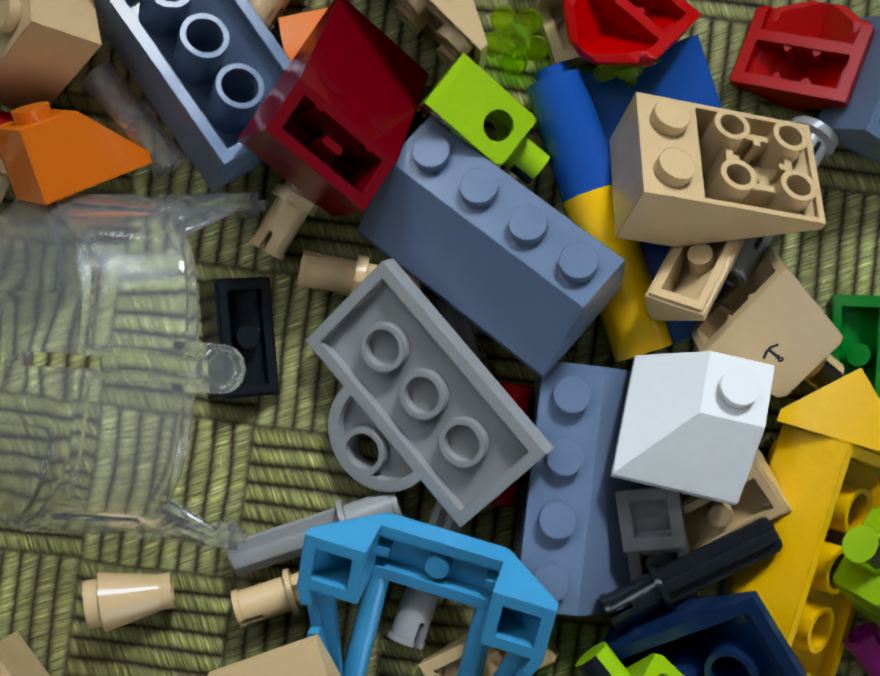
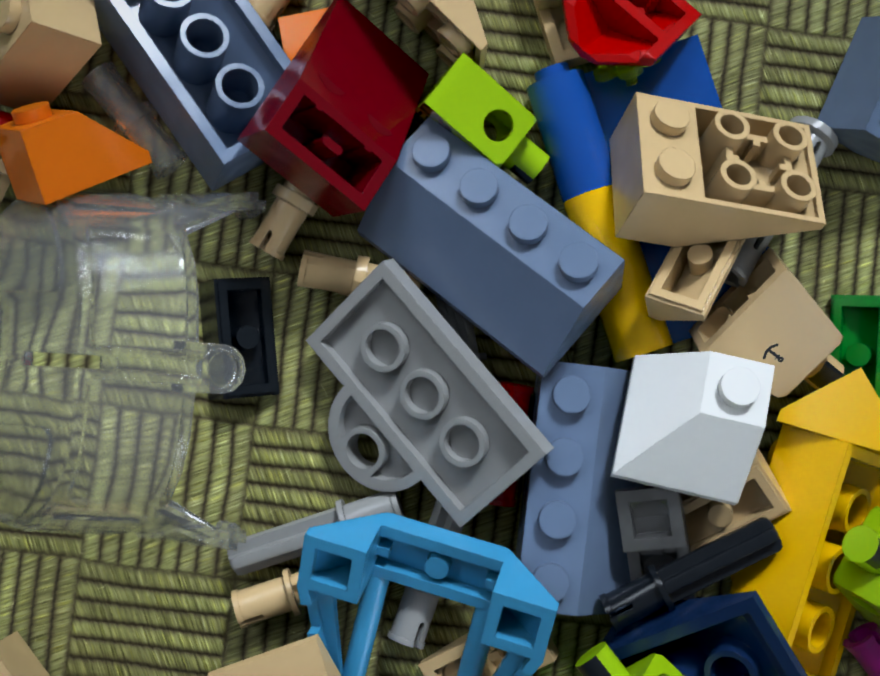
(125, 597): tan cone -> none
(515, 38): clear neon green plant -> none
(803, 55): red slope -> none

